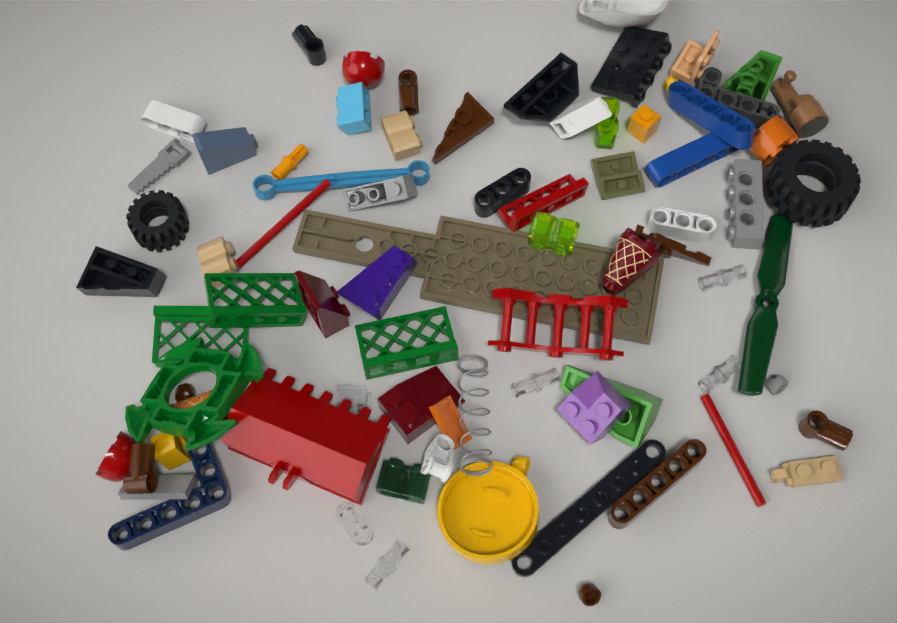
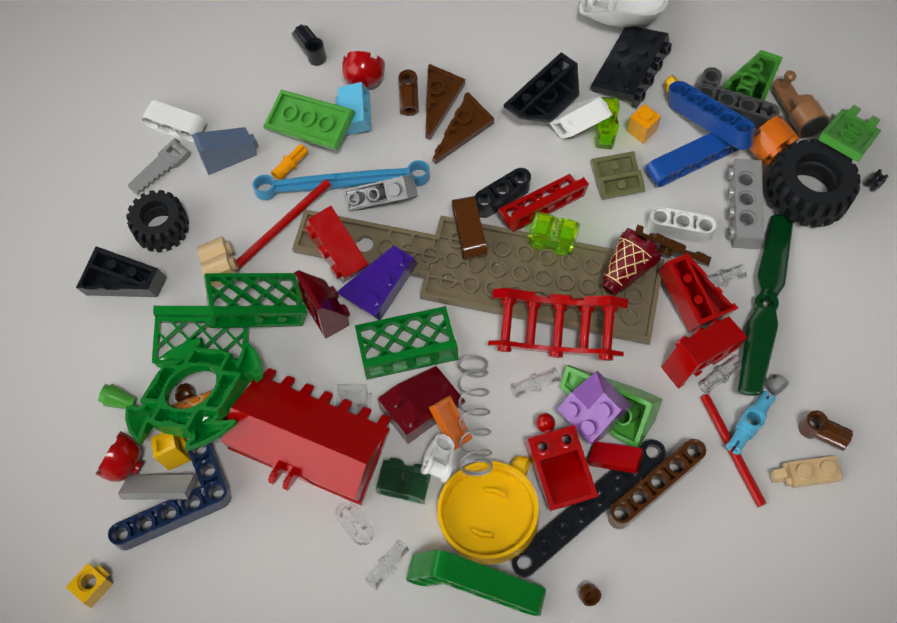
(78, 585): none -> yellow brick
(115, 397): none -> bright green cone
(141, 477): reddish brown piece -> none
(309, 120): none -> bright green tile
(335, 244): none -> red wedge
(401, 135): tan brick -> none
(441, 94): none -> reddish brown wing
(445, 568): none -> green beam
(469, 227): none -> reddish brown beam
(562, 467): none -> red slope
(616, 457): none -> red tile
(694, 59): light nougat bracket -> none
(694, 293): none -> red wedge
(703, 349): none -> red wedge
(745, 430): none -> medium azure pin
(850, 133): none -> bright green tile
(878, 180): none -> black bush

